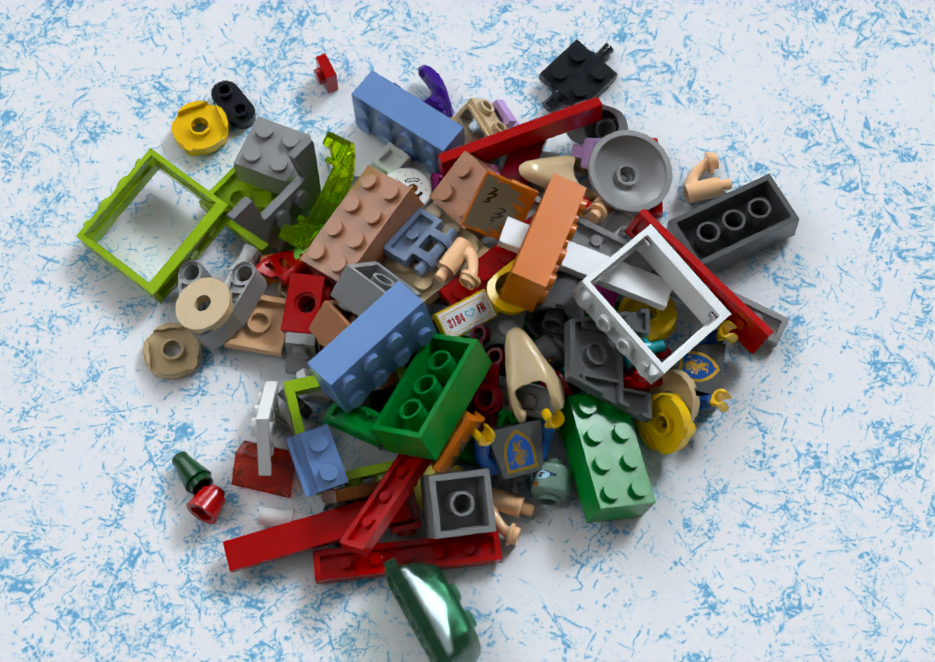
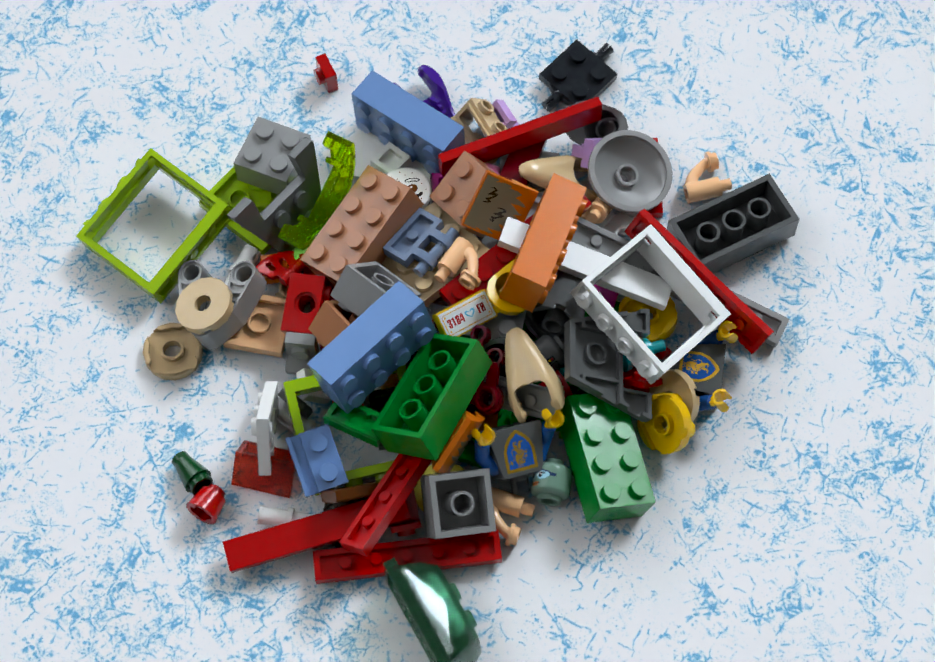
(200, 142): yellow plate -> none
(233, 102): black plate -> none

